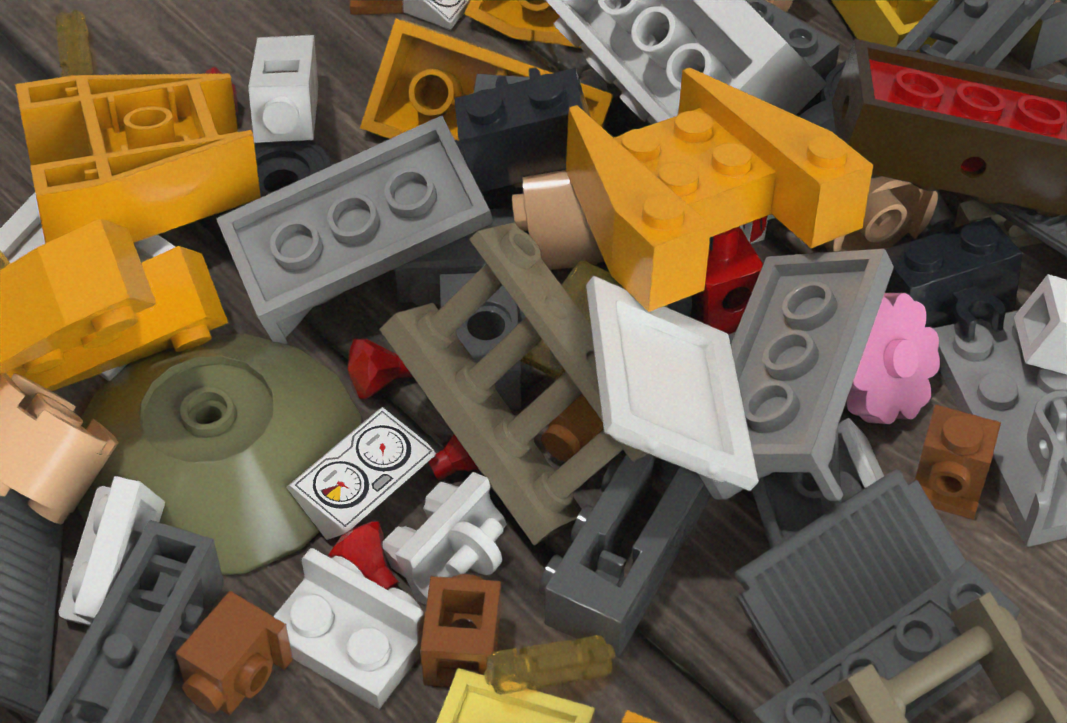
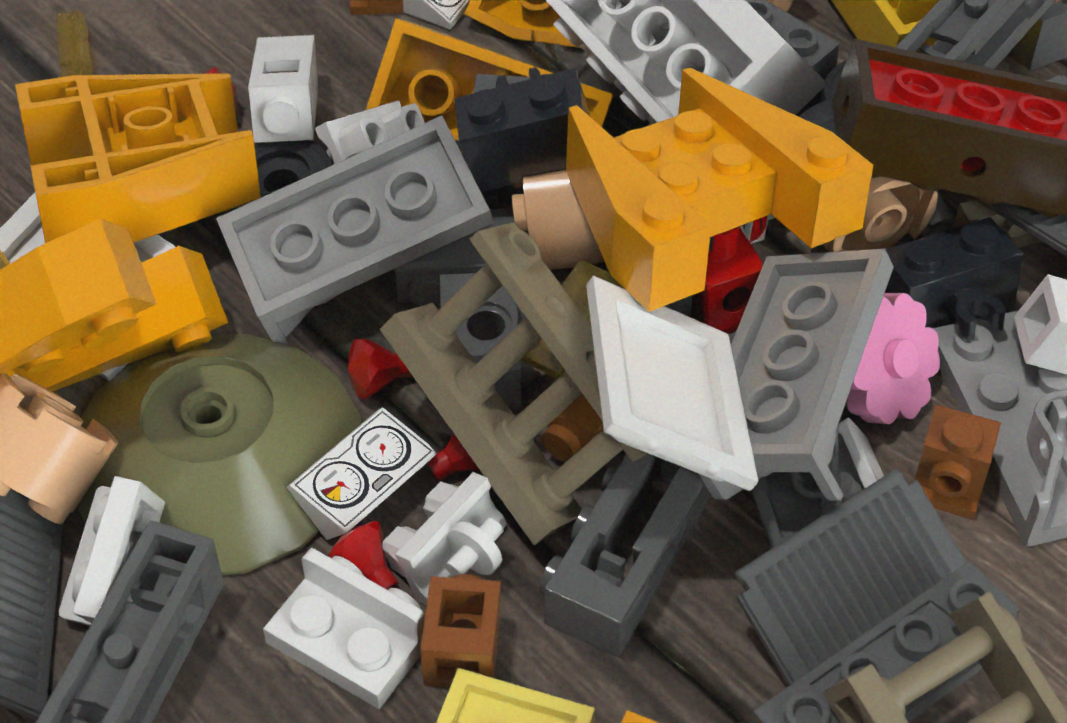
(232, 654): dark orange brick -> none
(367, 129): none -> white hips
(549, 664): clear yellow axle -> none

